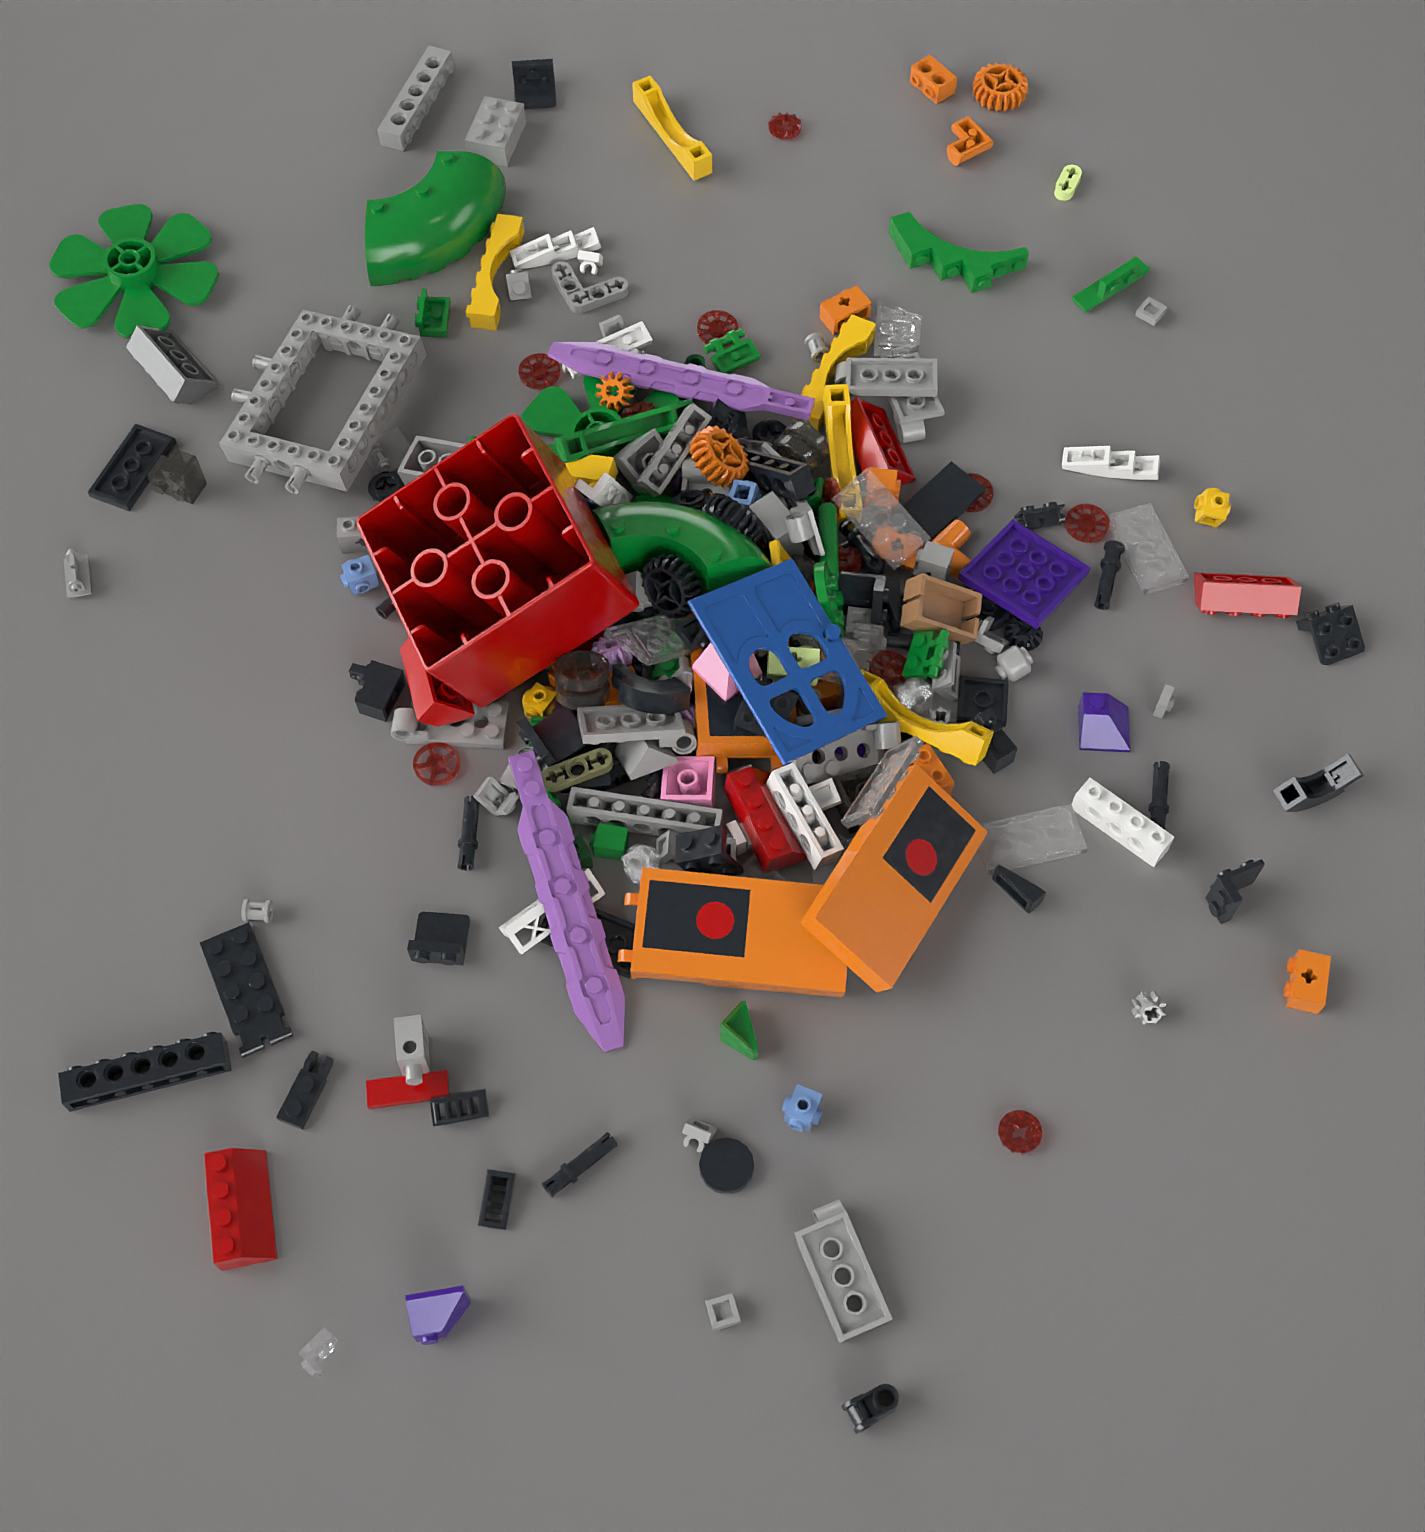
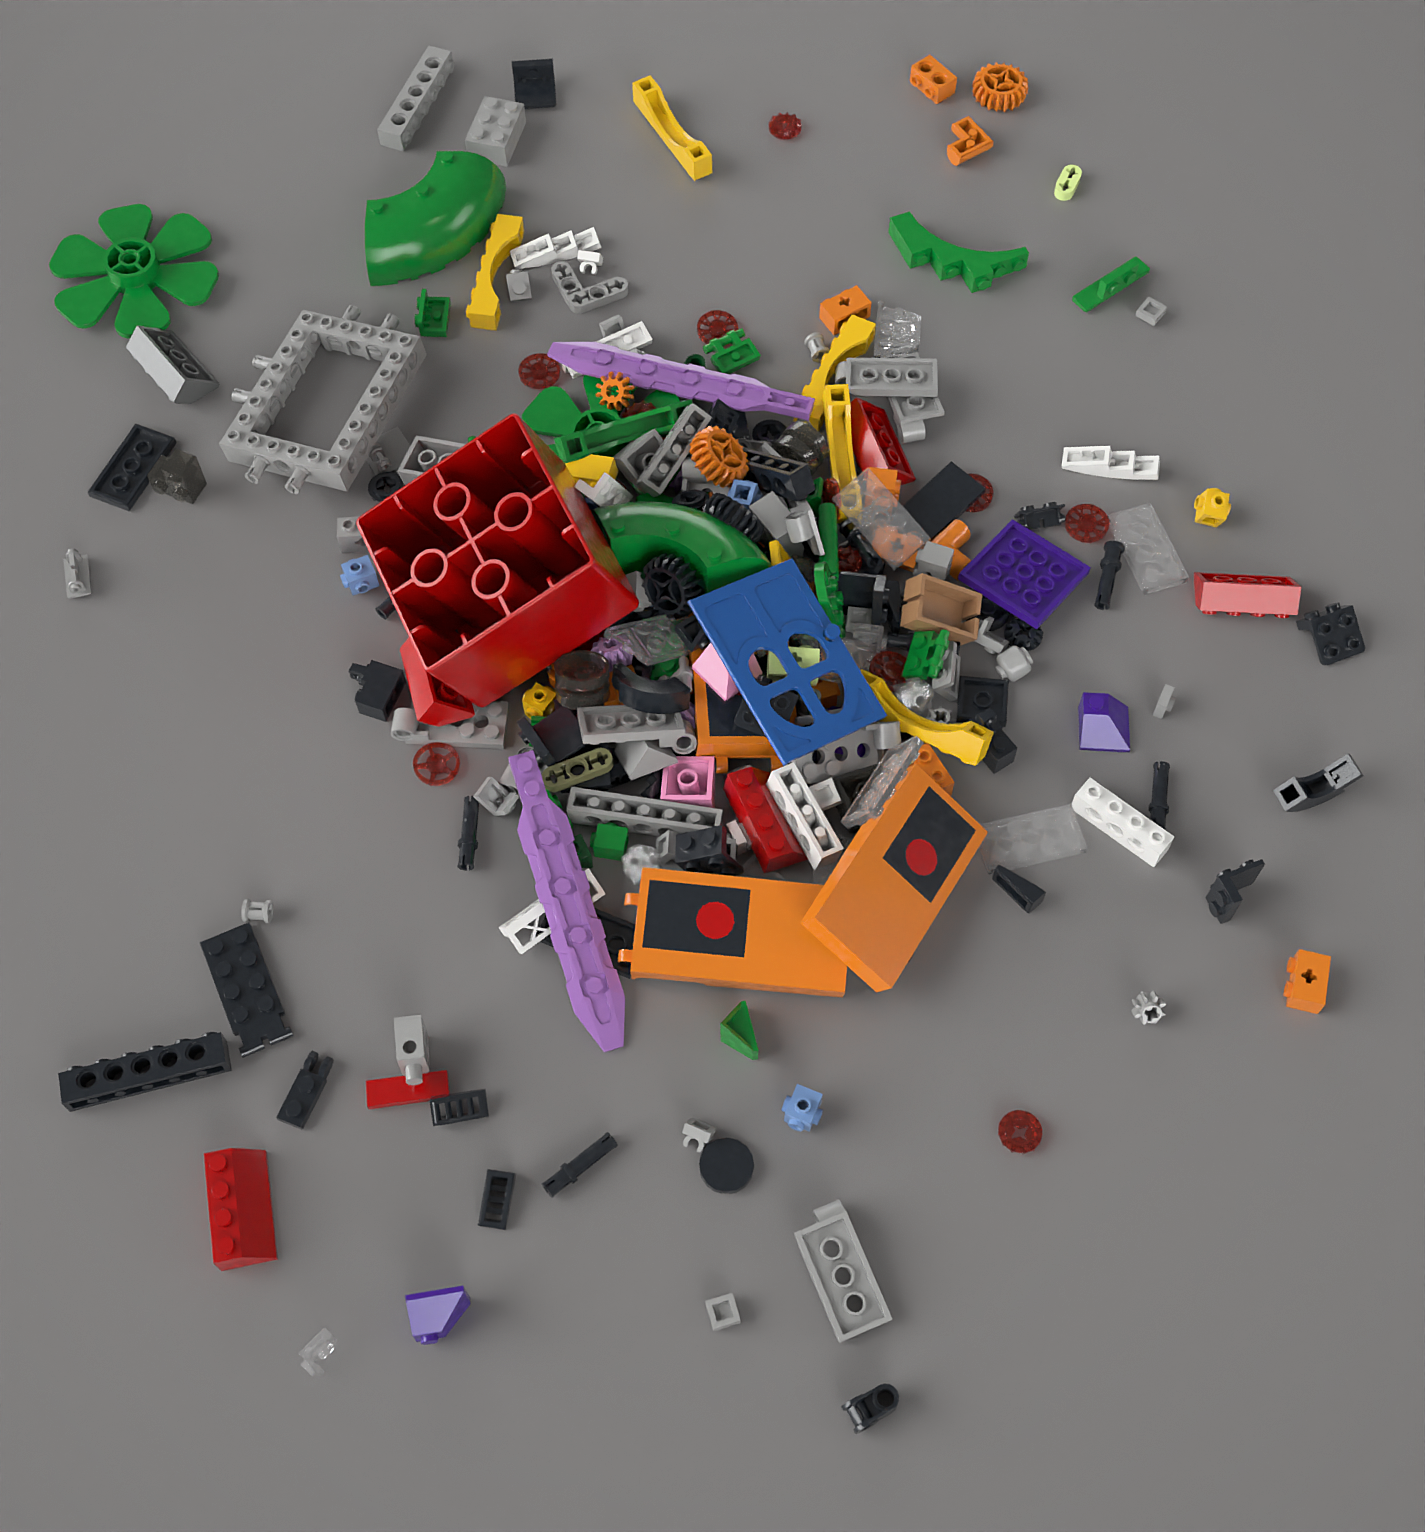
(440, 938): black bracket -> none

